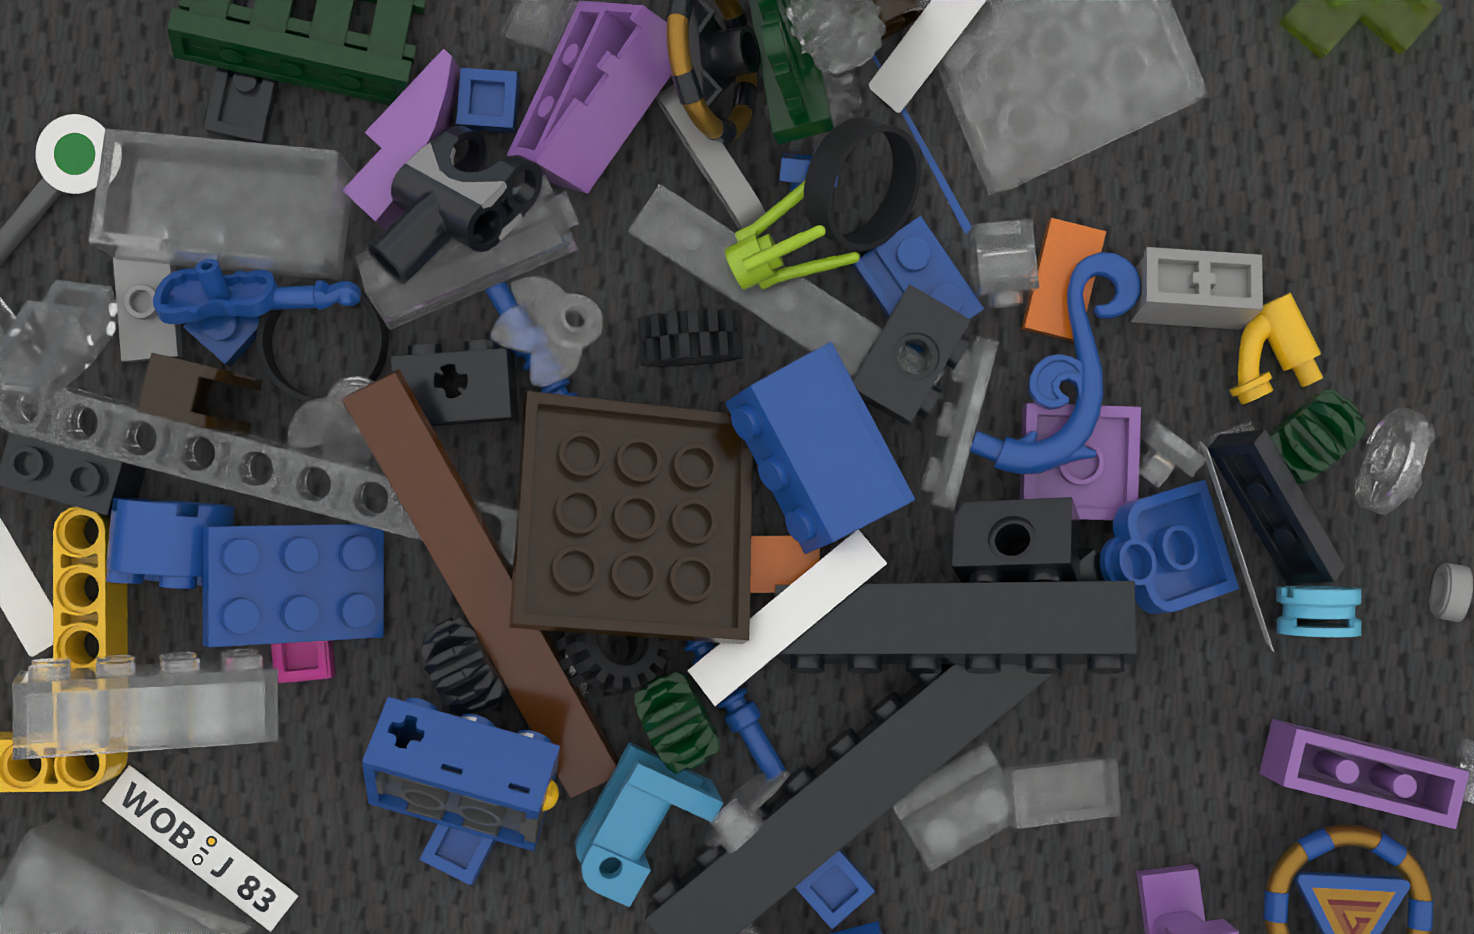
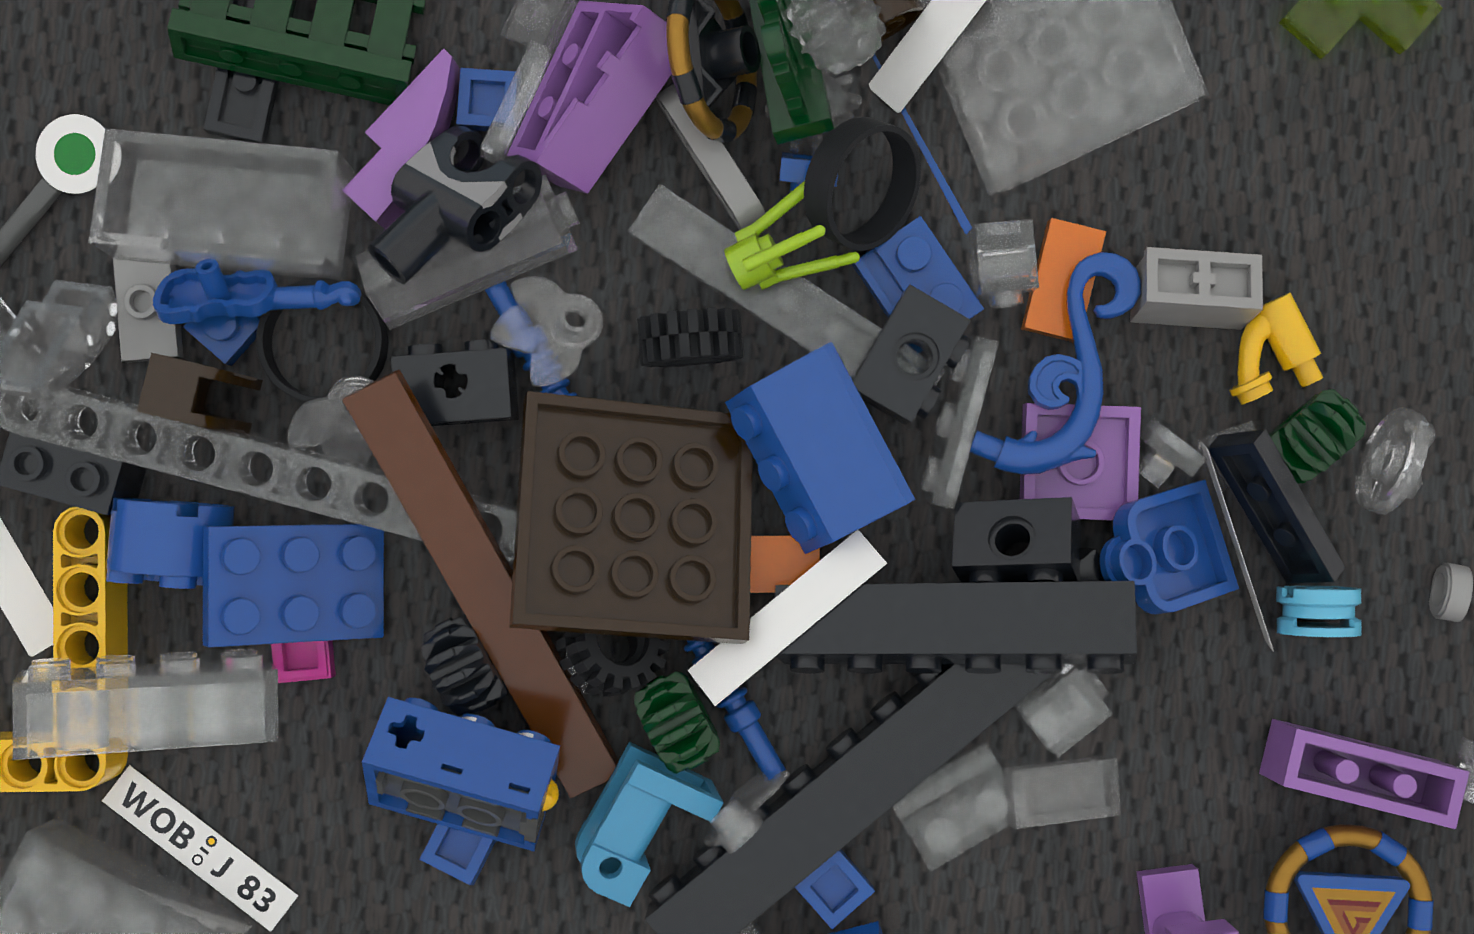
(515, 103): none -> clear tile
(1065, 708): none -> clear brick

